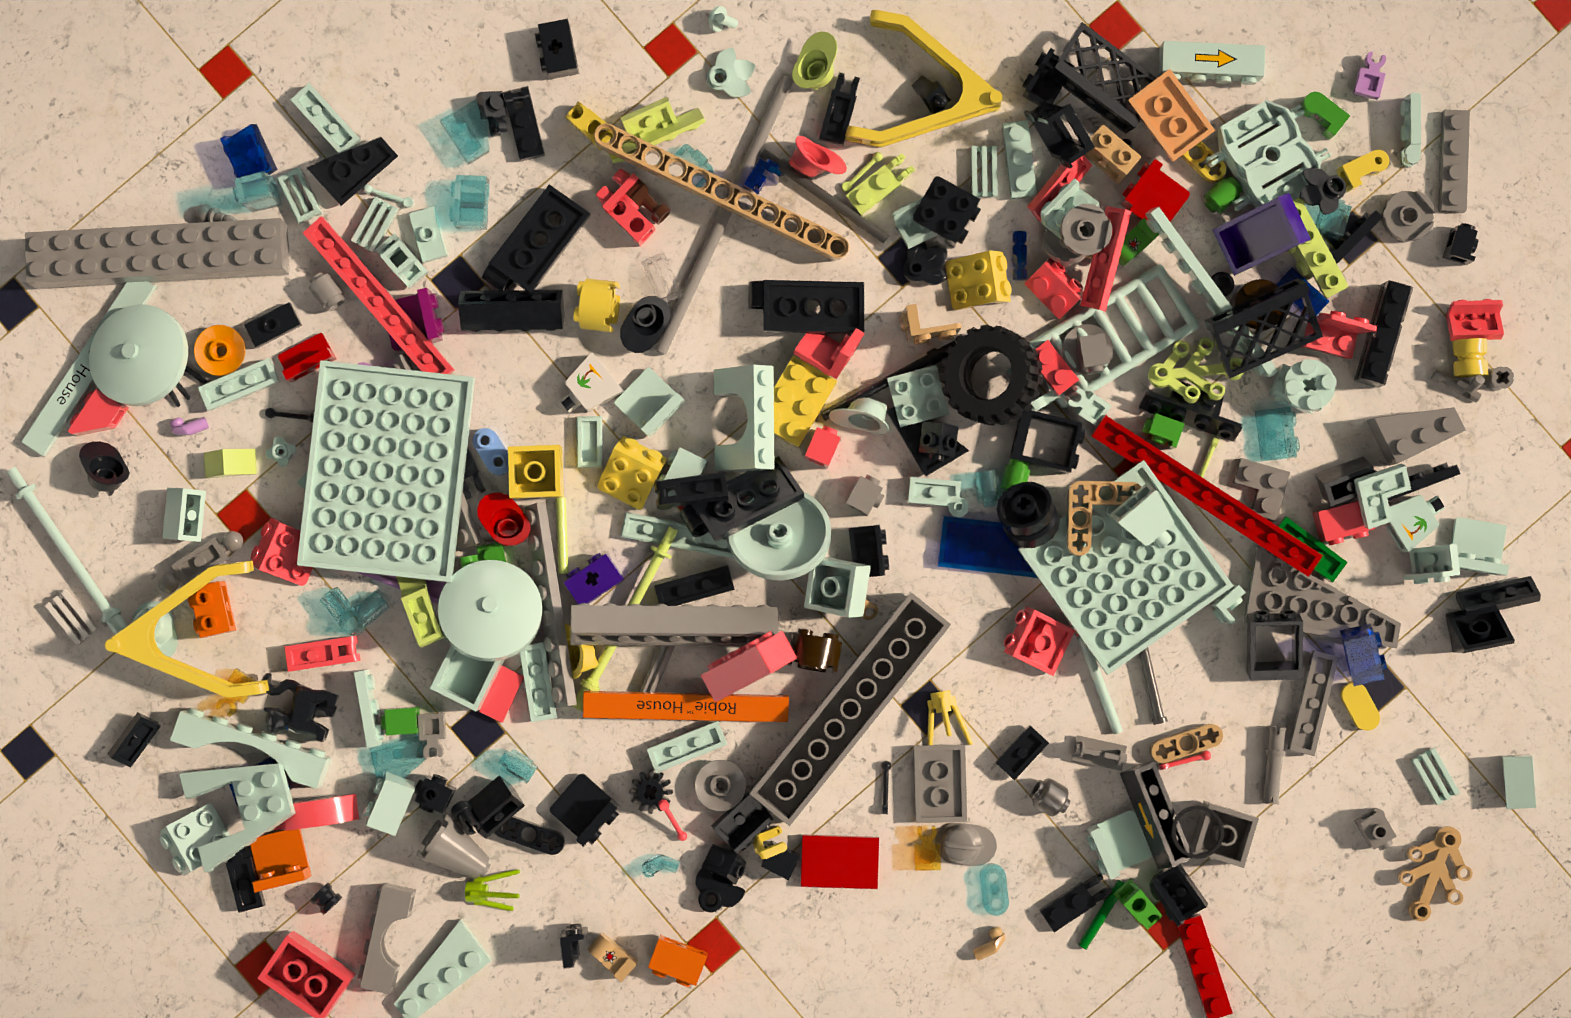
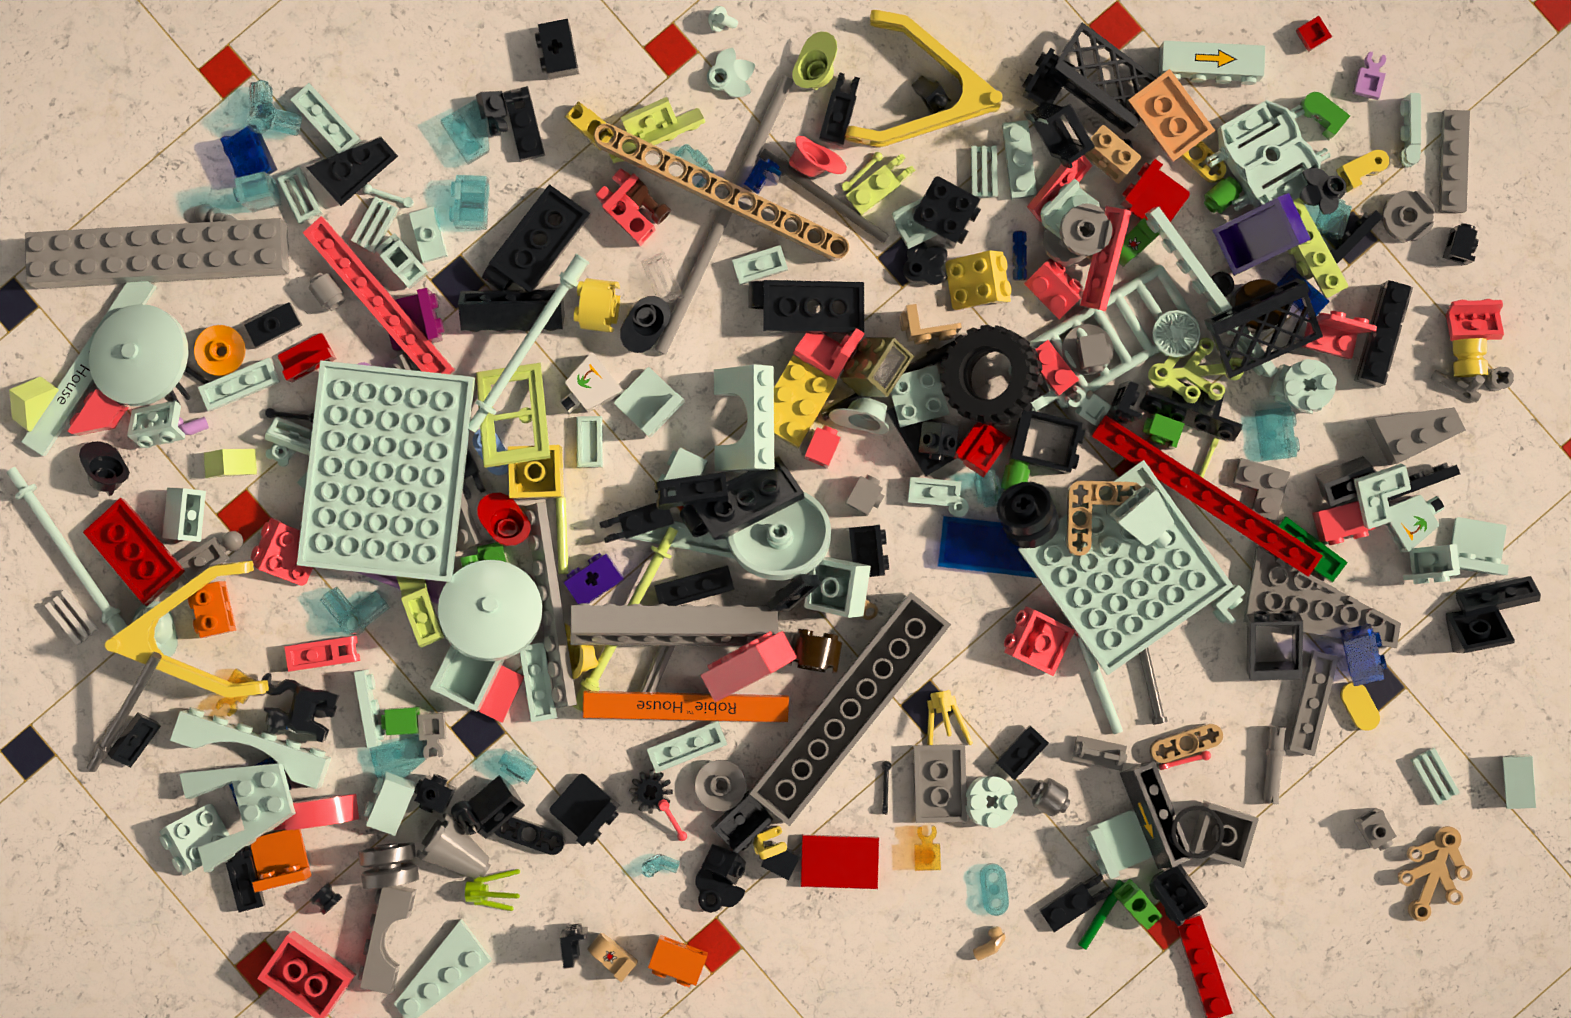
(30, 401): none -> yellowish green slope
(103, 747): none -> flat silver bar
(134, 551): none -> red plate
(155, 424): none -> light aqua bracket
(264, 115): none -> clear light blue piece
(289, 439): none -> light aqua tile
(388, 870): none -> flat silver wheel
(536, 414): none -> yellowish green door
(567, 281): none -> light aqua bar
(631, 472): light yellow bracket -> none
(638, 522): none -> black hinge
(760, 265): none -> light aqua plate
(794, 592): none -> black plate
(876, 366): none -> olive piece
(966, 844): light grey piece -> none
(981, 448): none -> red plate
(1004, 801): none -> light aqua plate
(1124, 397): none -> black bracket
(1176, 333): none -> light aqua wheel
(1313, 33): none -> red plate

